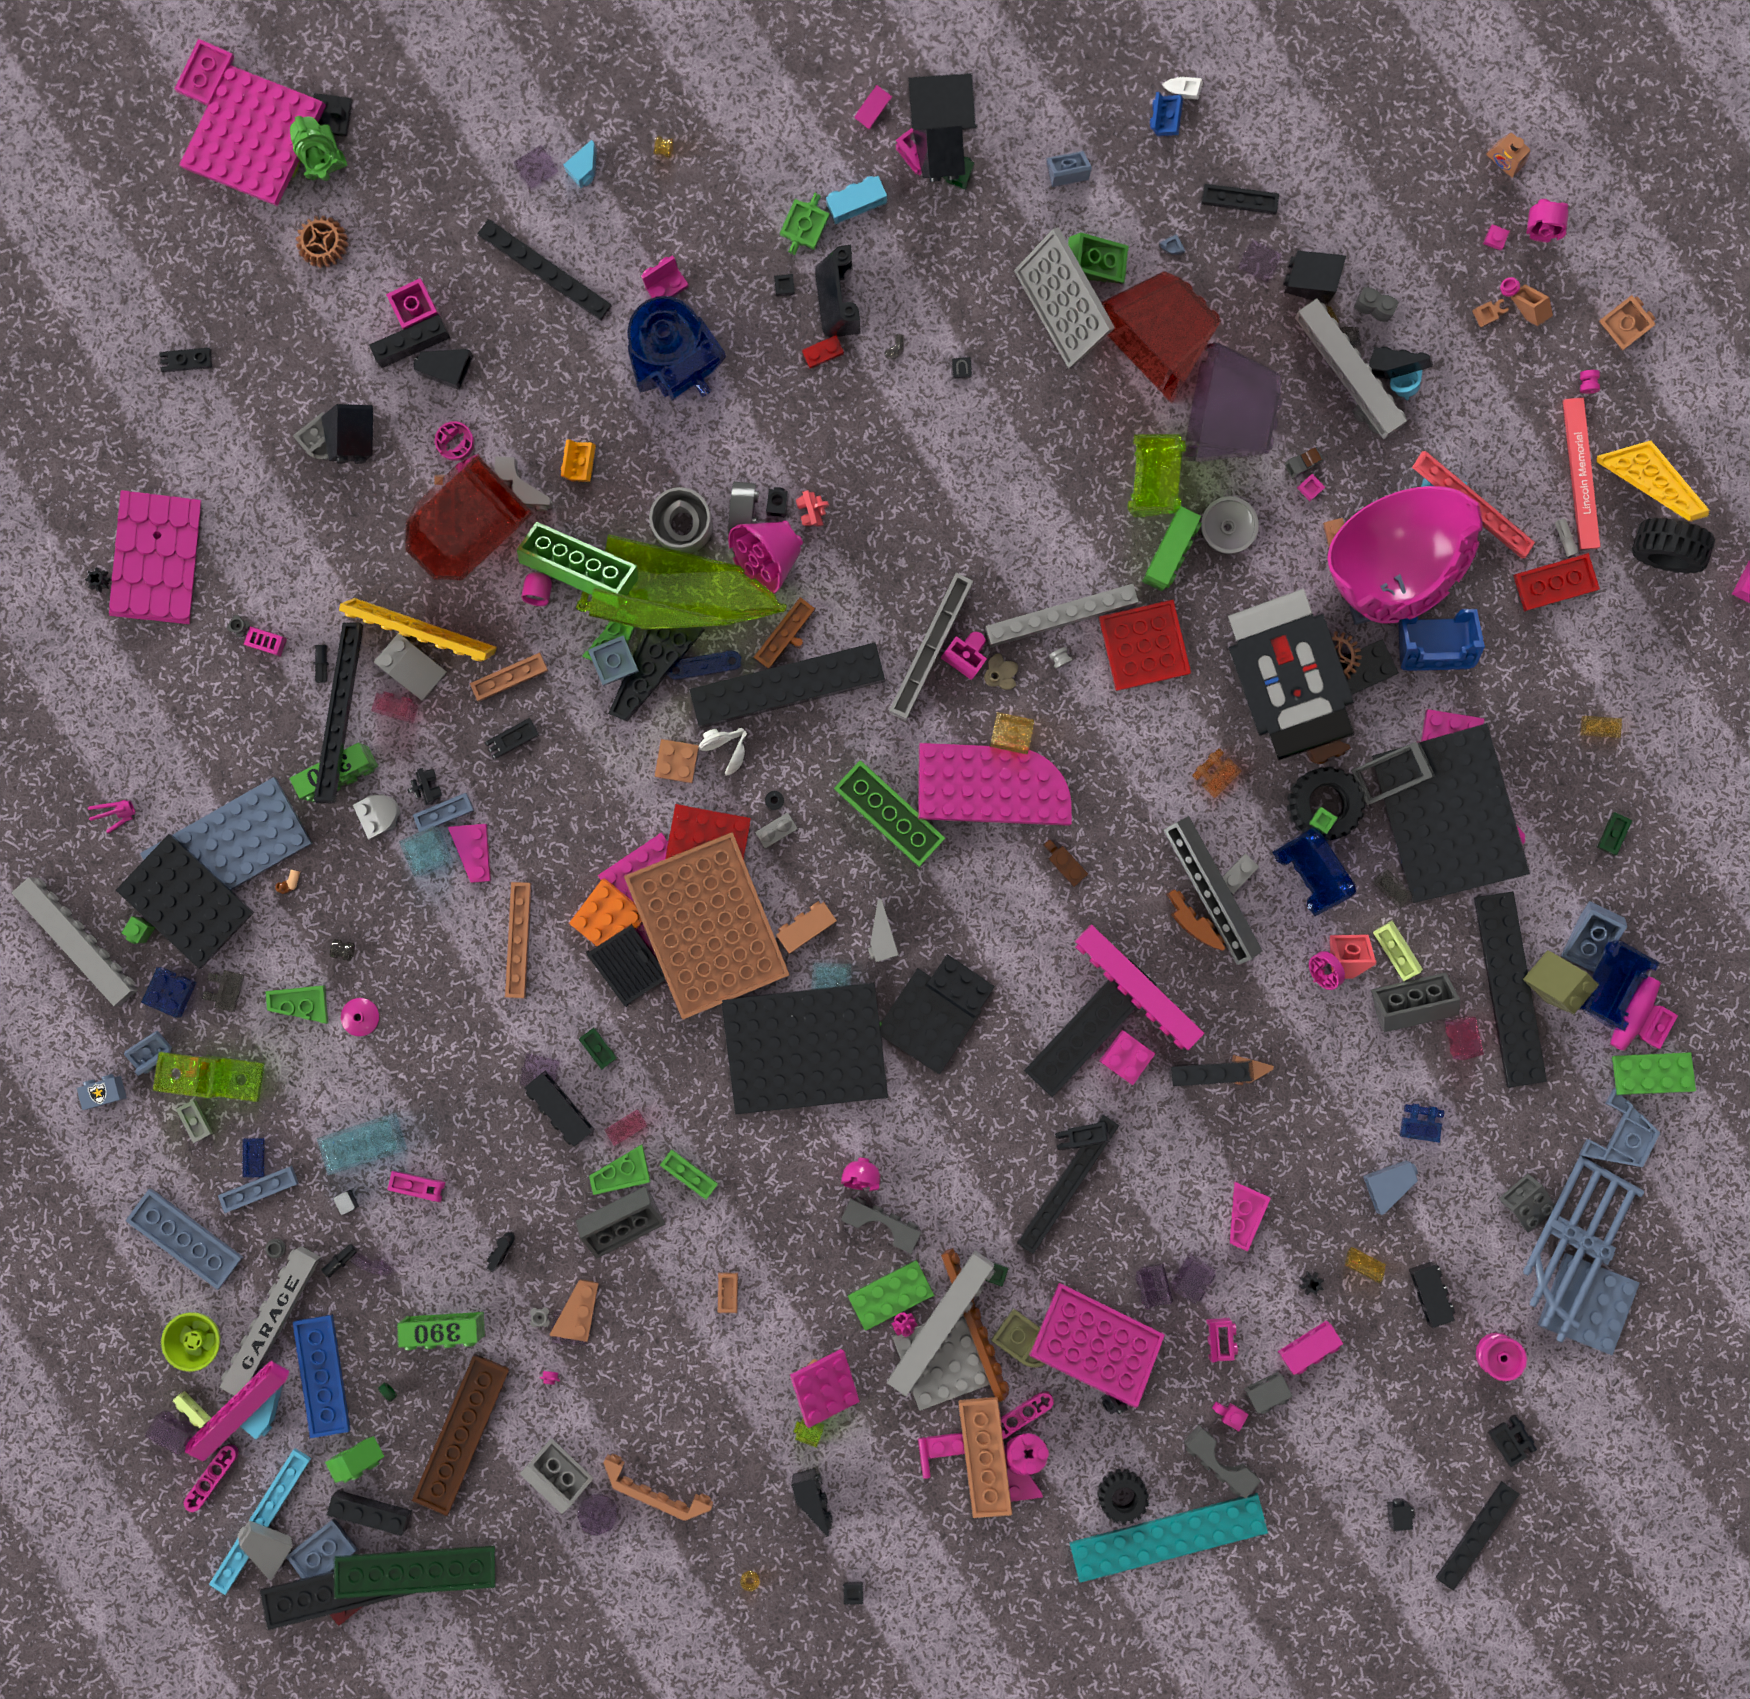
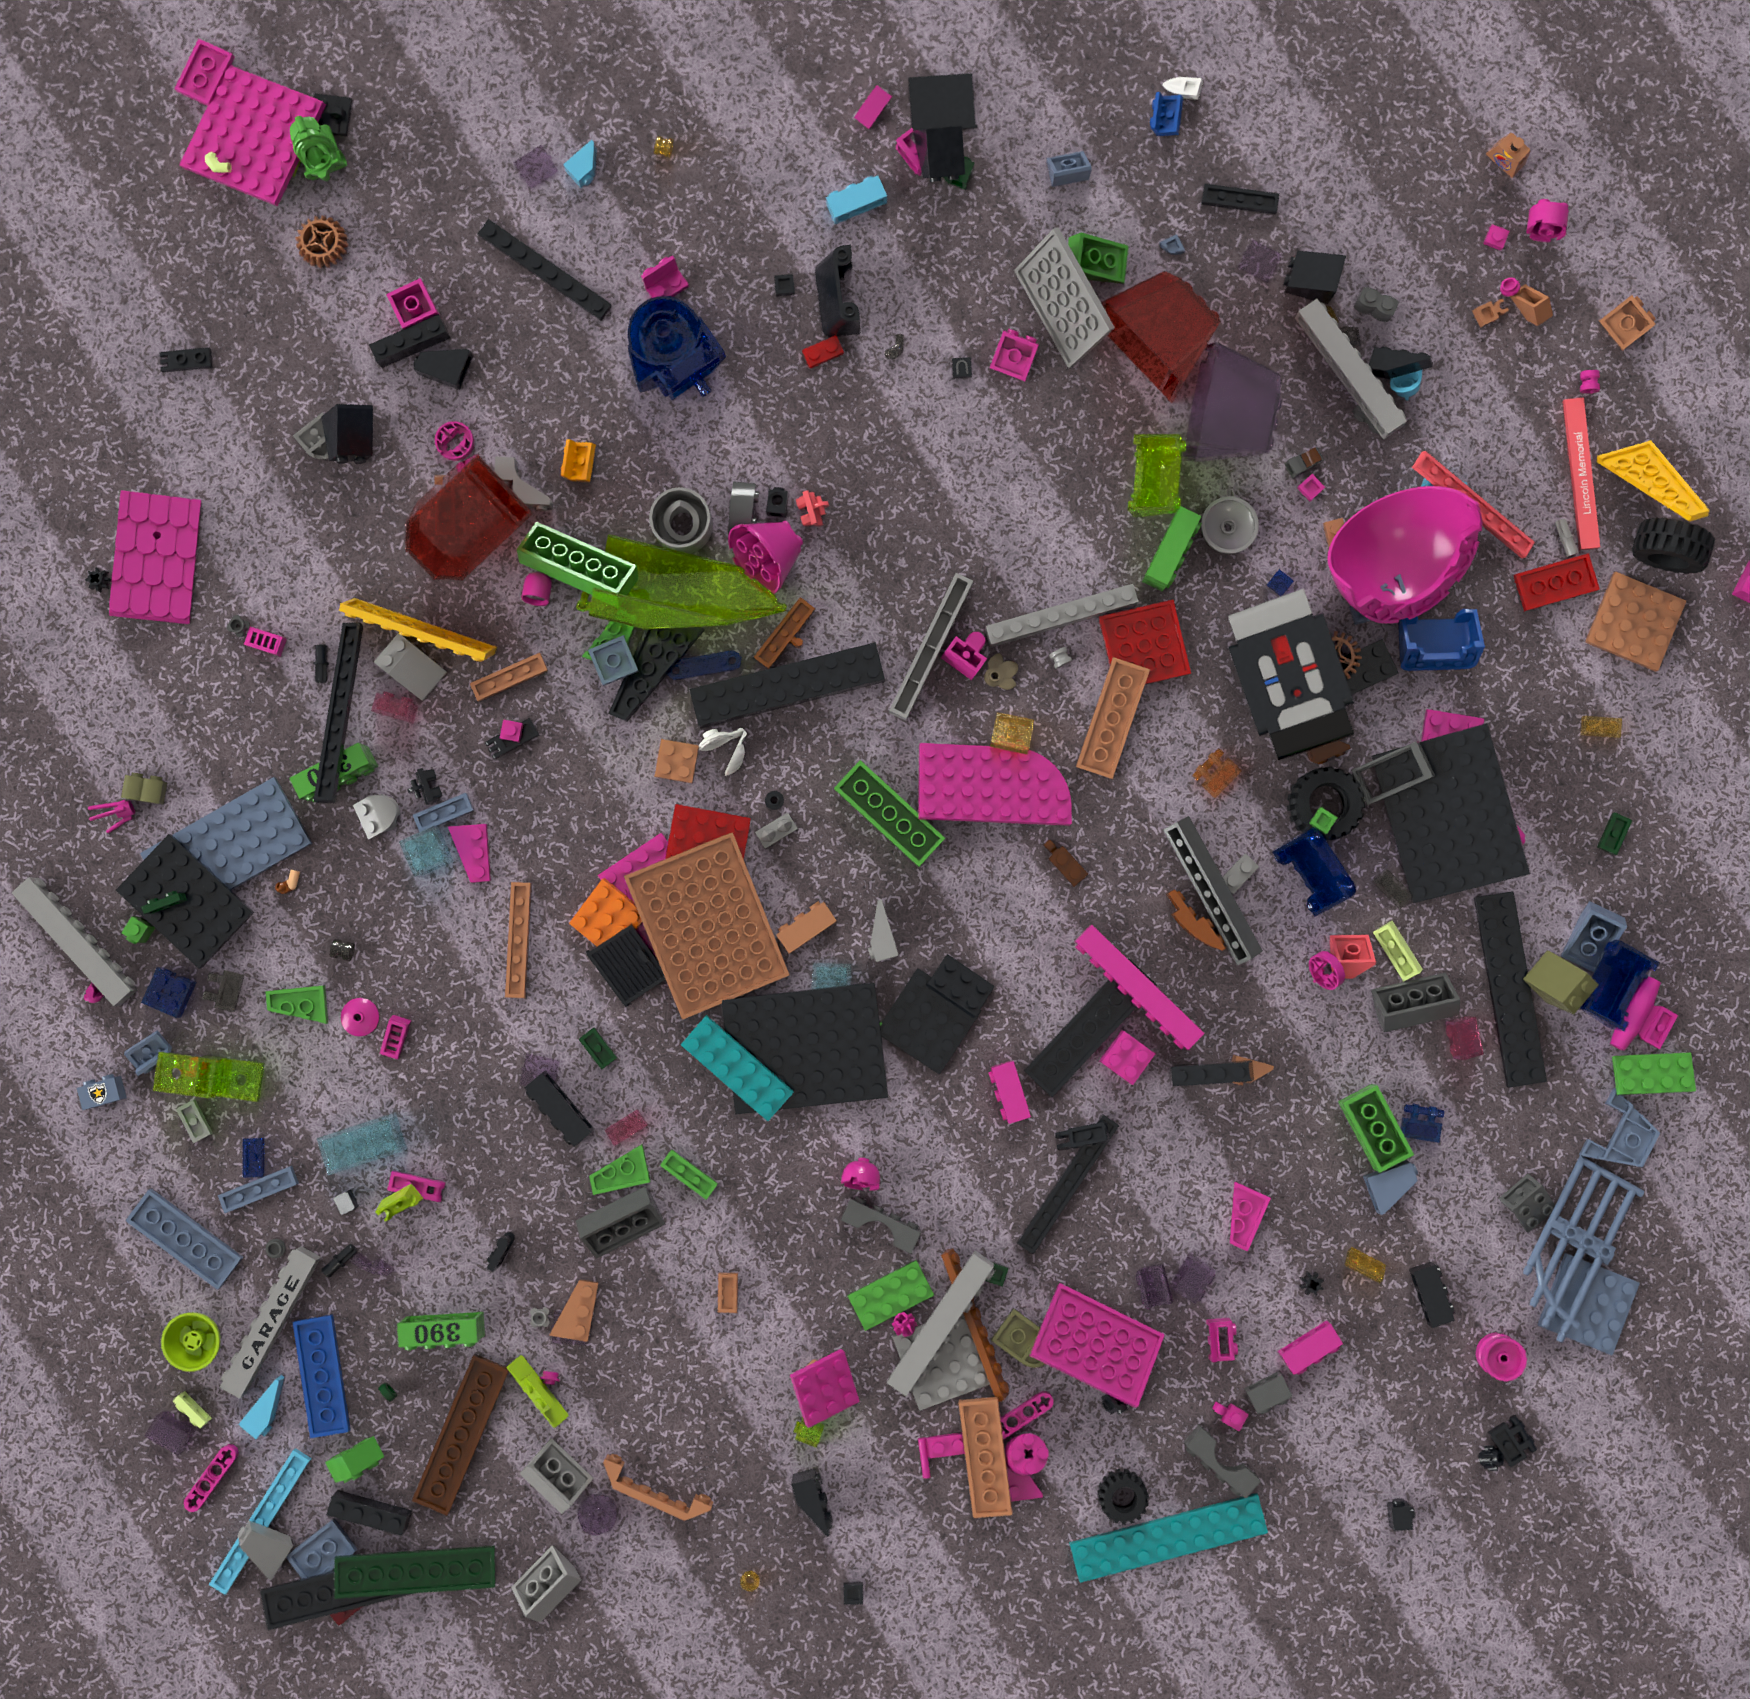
(92, 994): none -> dark pink plate
(144, 789): none -> olive brick
(156, 905): none -> dark green plate
(215, 165): none -> yellowish green arm
(237, 1411): dark pink beam -> none
(399, 1021): none -> dark pink slope
(399, 1201): none -> lime hinge
(511, 731): none -> dark pink plate
(537, 1391): none -> lime bracket
(545, 1584): none -> light grey slope
(737, 1068): none -> teal plate
(804, 224): bright green plate -> none
(1009, 1092): none -> dark pink brick
(1014, 354): none -> dark pink plate
(1112, 718): none -> nougat plate
(1280, 582): none -> clear blue plate
(1375, 1128): none -> bright green brick
(1477, 1536): black plate -> none
(1491, 1458): none -> black gear
(1635, 621): none -> nougat plate

